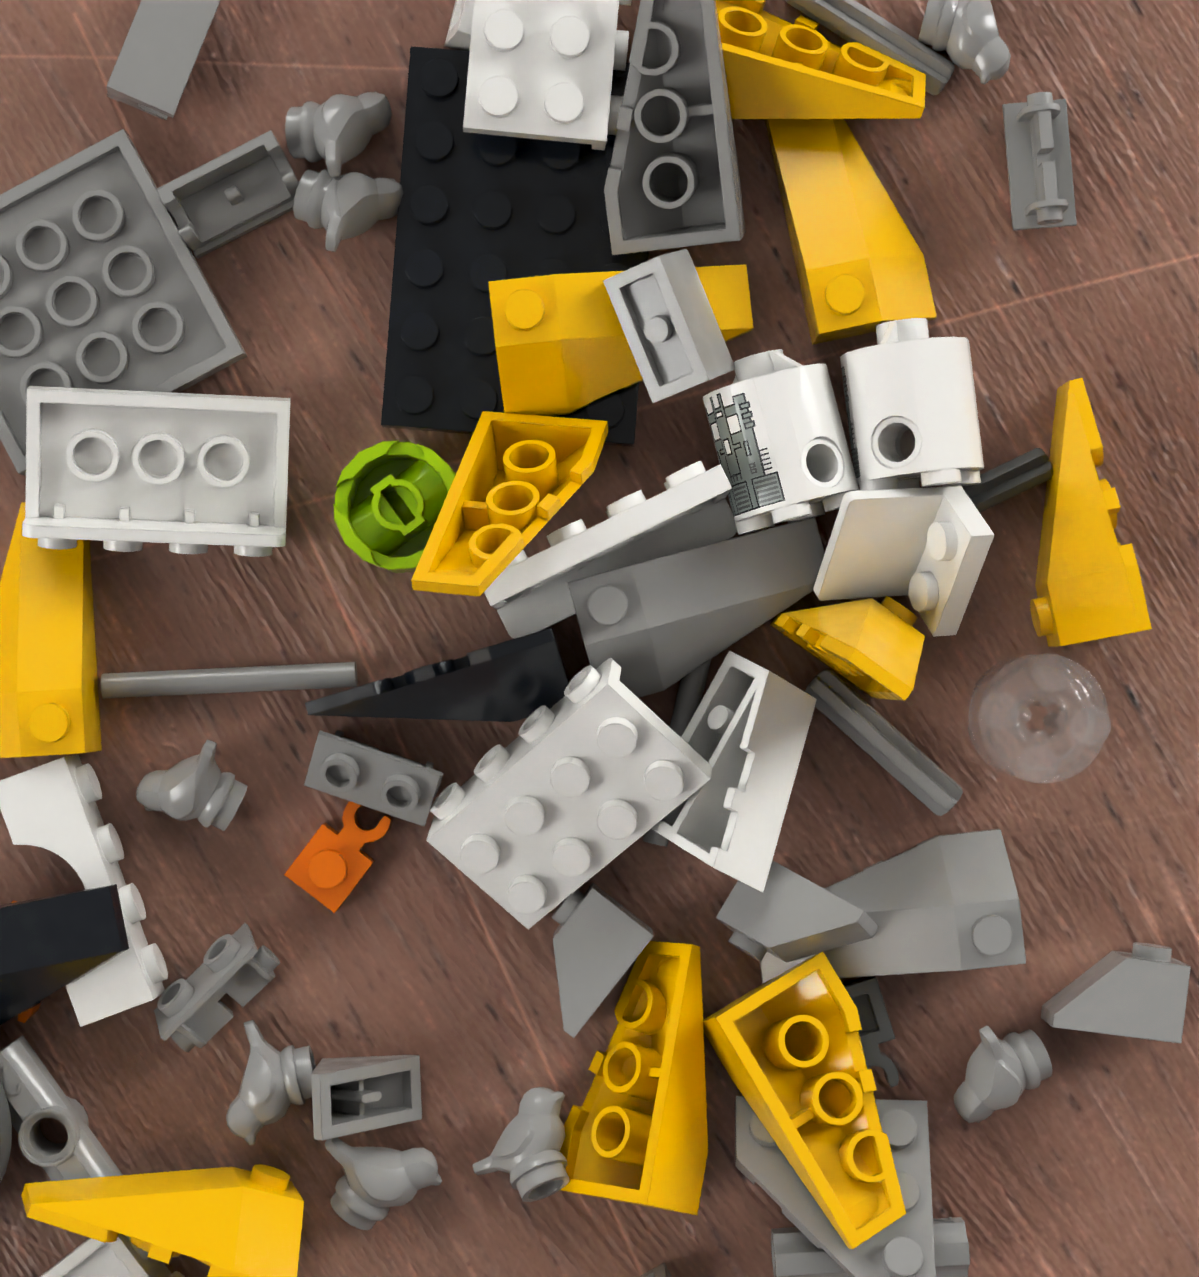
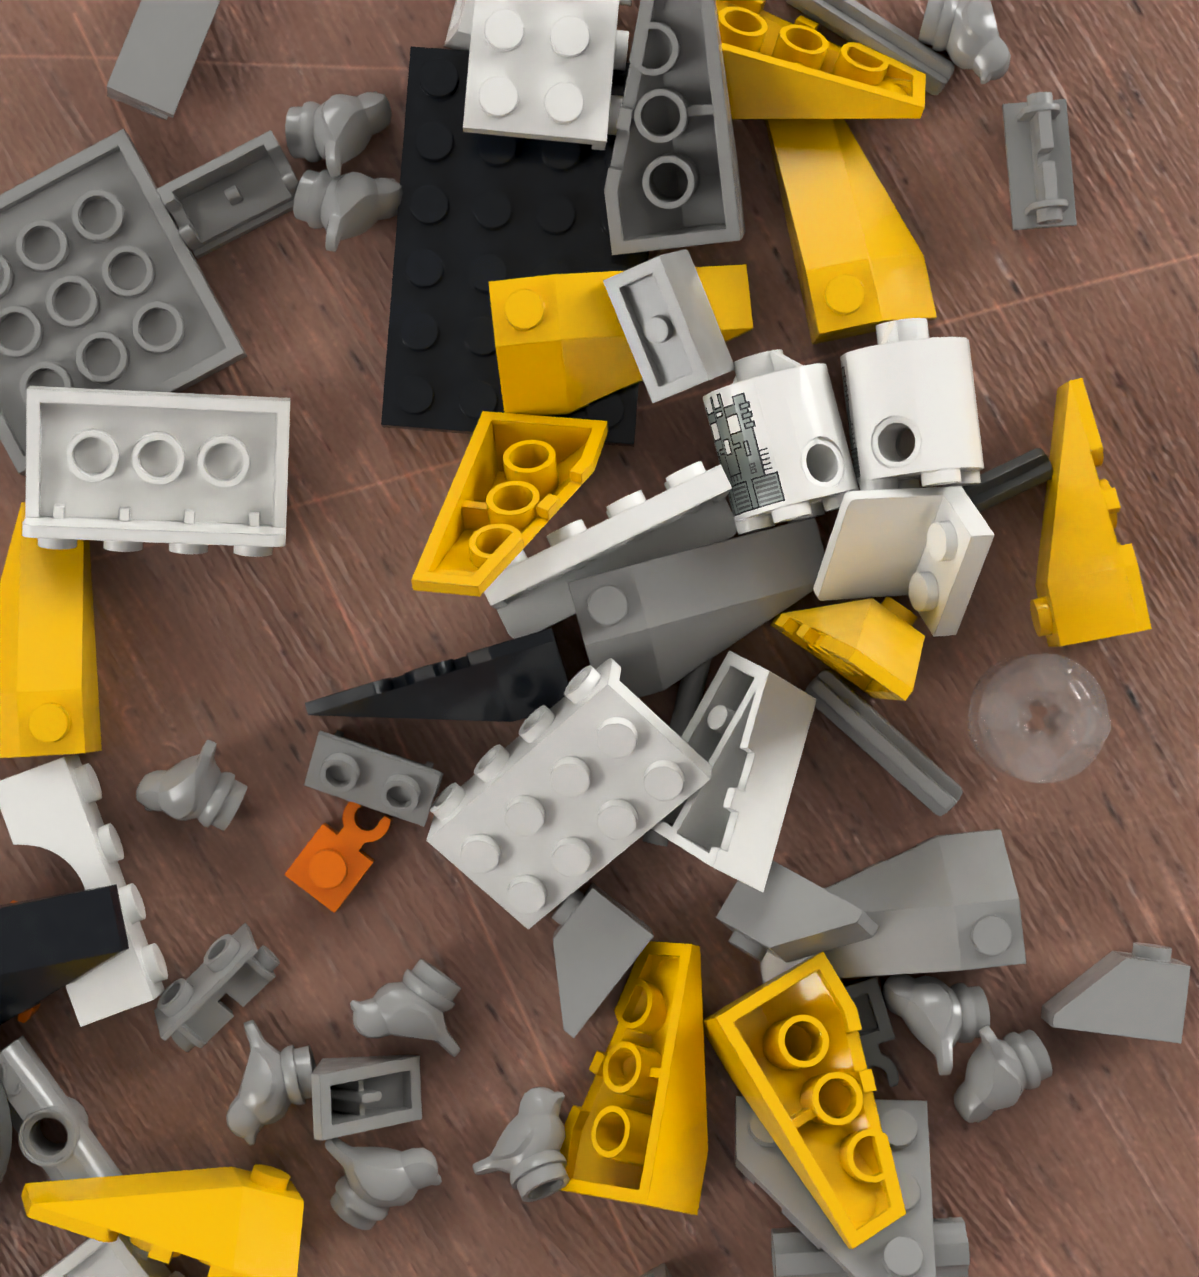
(229, 680): light grey bar -> none
(391, 502): lime brick -> none
(410, 1008): none -> light grey animal
(937, 1013): none -> light grey animal

